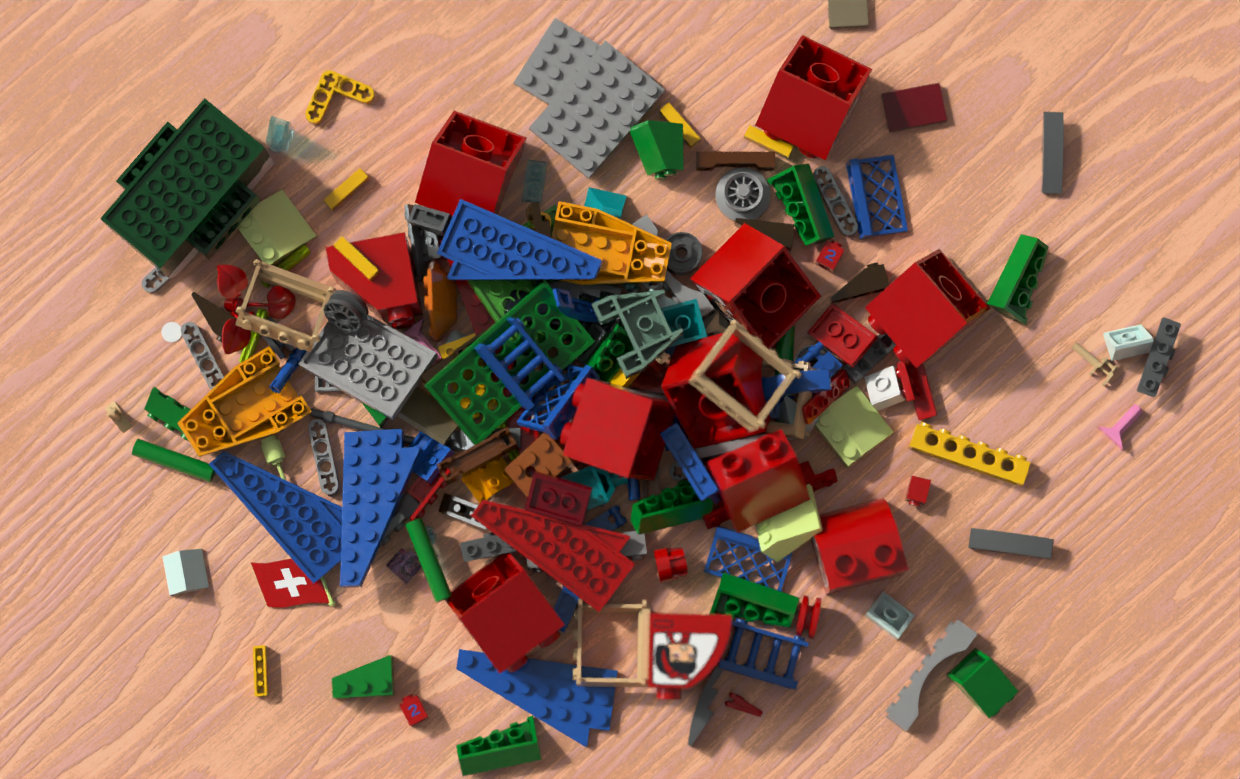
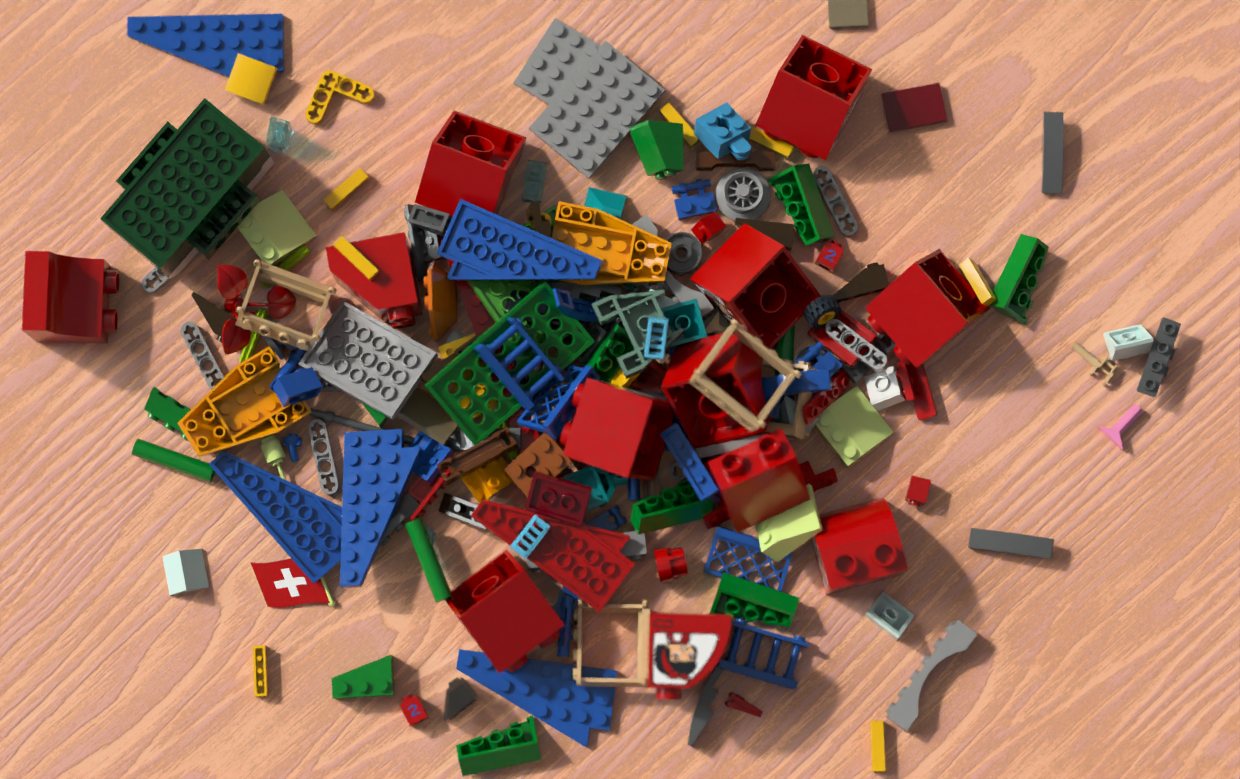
(68, 298): none -> red brick
(118, 417): tan piece -> none
(171, 332): white sticker -> none
(214, 39): none -> blue wing
(251, 79): none -> yellow slope
(291, 442): none -> blue plate
(297, 386): none -> blue brick
(346, 311): dark grey wheel -> none
(404, 565): brick -> none
(416, 334): bright pink piece -> none
(458, 698): none -> clear smoke slope
(484, 547): dark grey bracket -> none
(542, 524): none -> medium azure slope
(567, 602): none -> blue pin
(656, 320): none -> medium azure slope
(694, 205): none -> blue plate
(708, 227): none -> red brick
(720, 141): none -> dark azure brick
(808, 617): red wheel -> none
(822, 311): none -> black wheel
(855, 347): none -> light grey beam
(860, 201): blue fence -> none
(877, 746): none -> yellow piece
(977, 282): none -> yellow piece
(983, 683): green slope -> none
(1019, 463): yellow brick -> none

